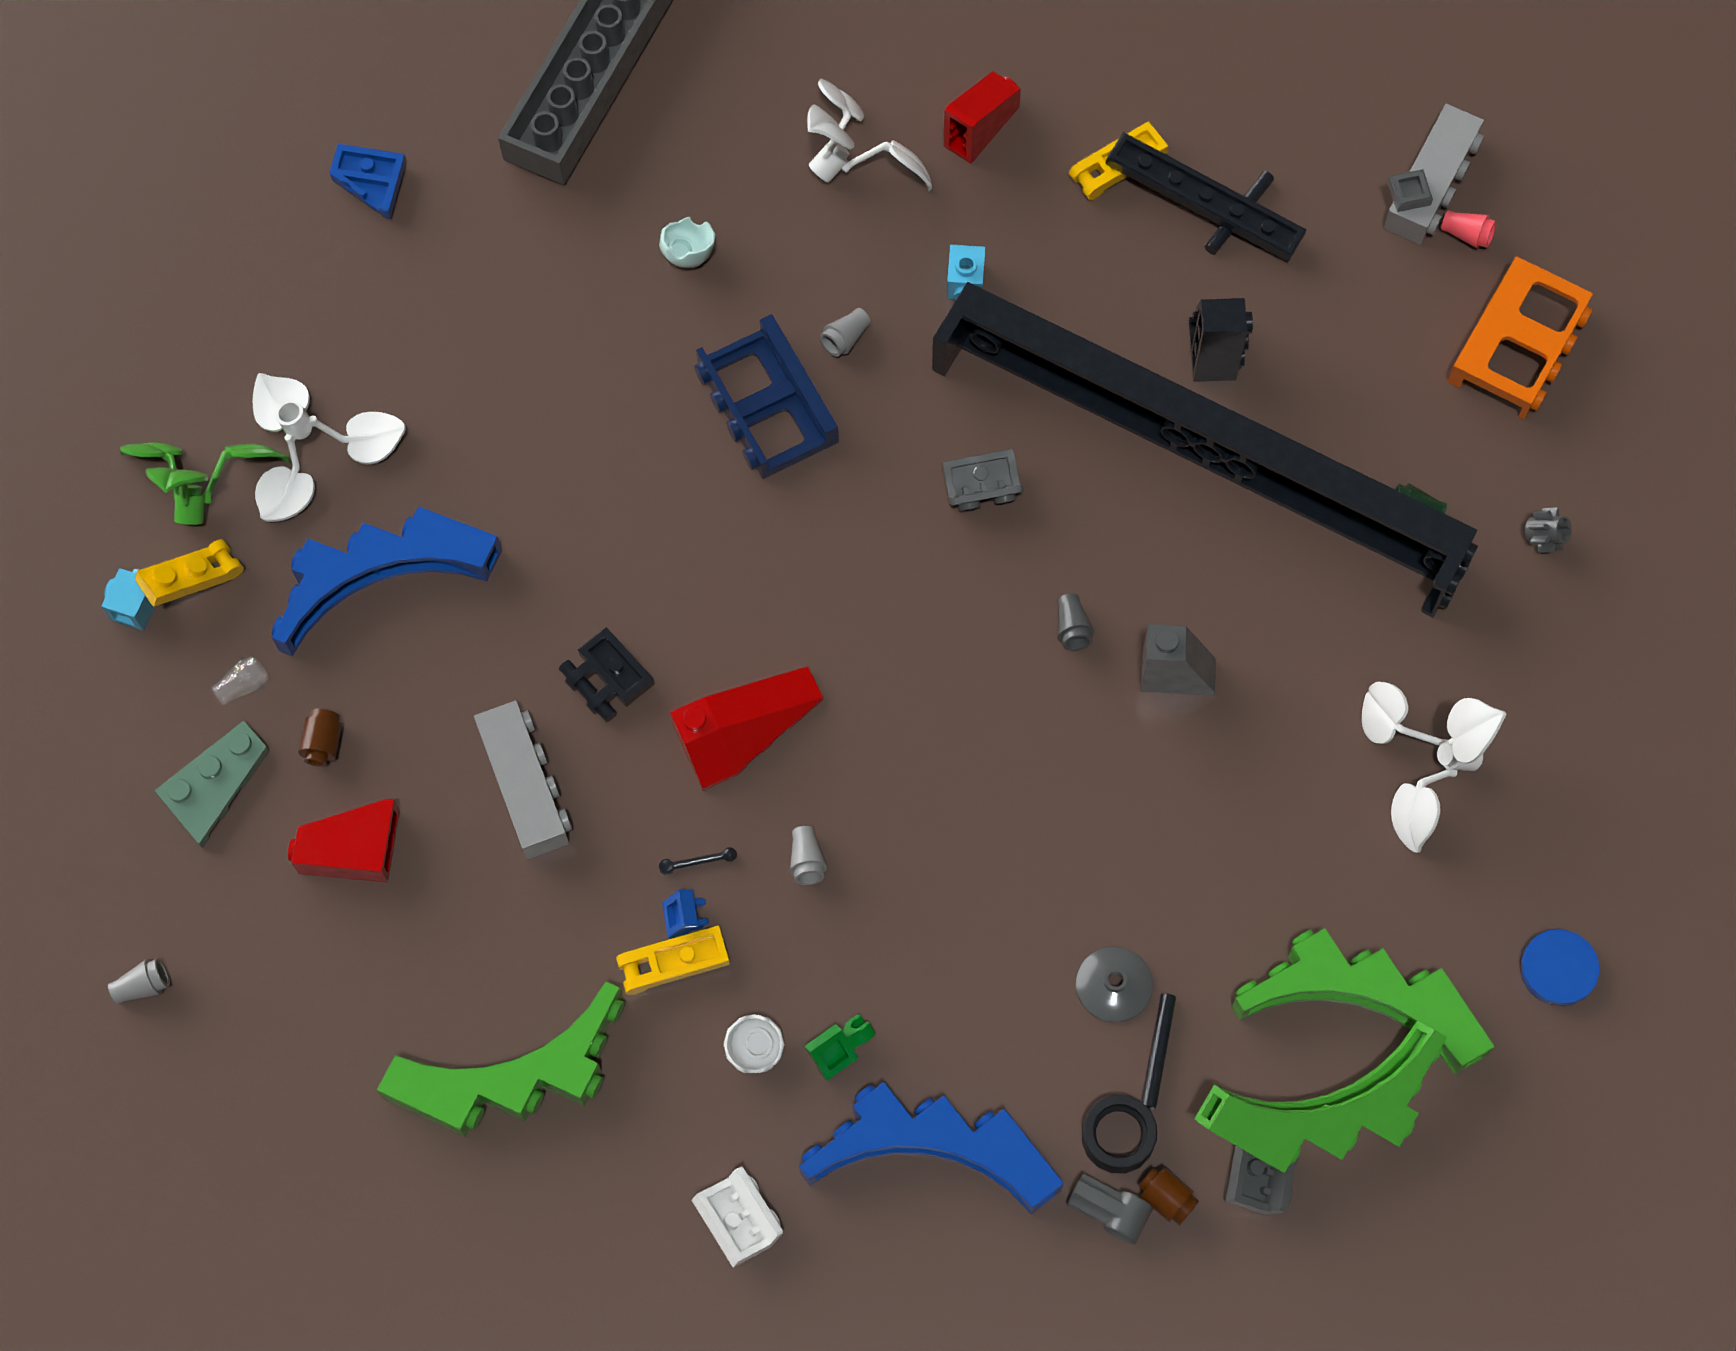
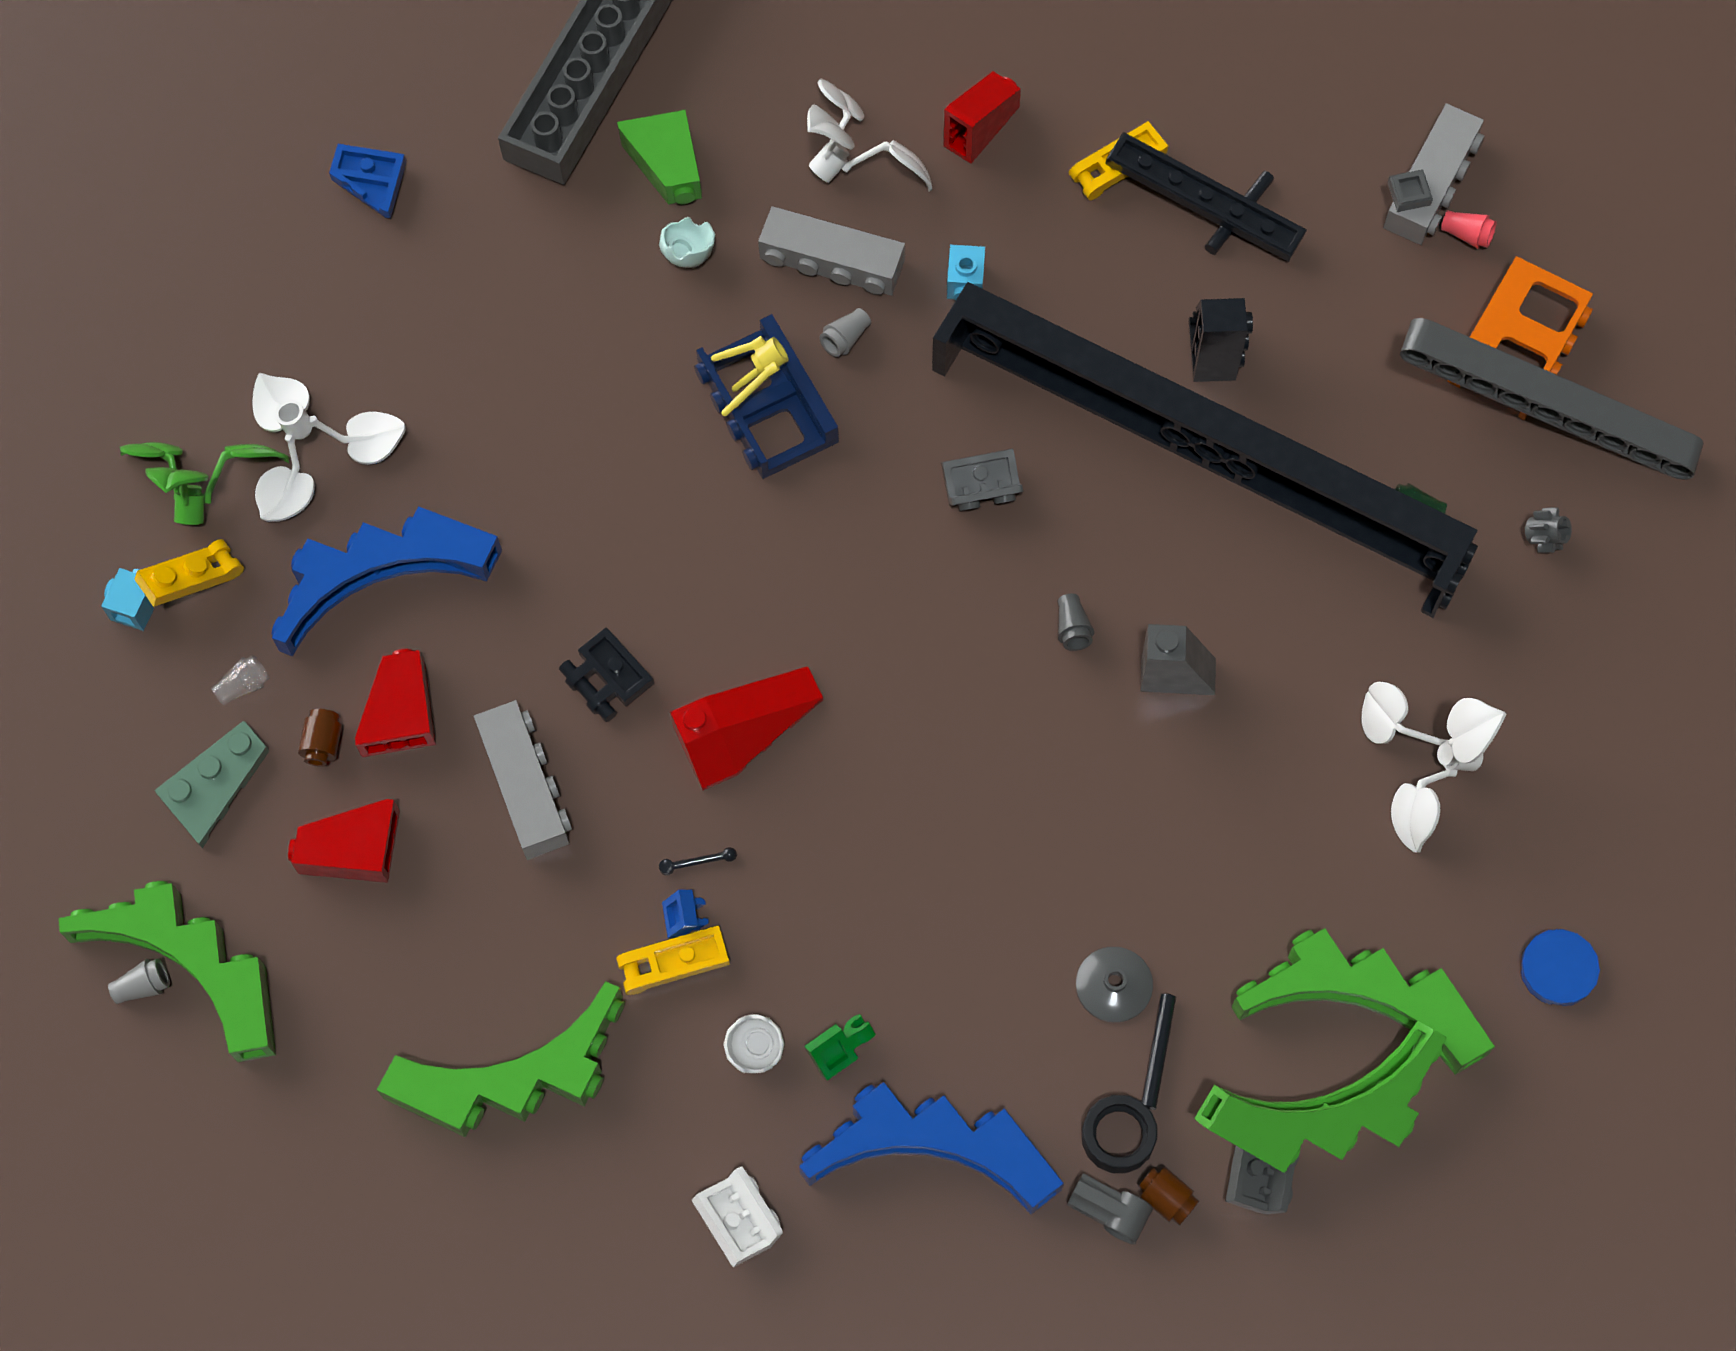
(158, 925): none -> bright green arch
(397, 707): none -> red slope
(664, 154): none -> bright green slope
(767, 360): none -> light yellow plant
(807, 860): light grey cone -> none
(831, 251): none -> light grey brick
(1551, 398): none -> dark grey beam

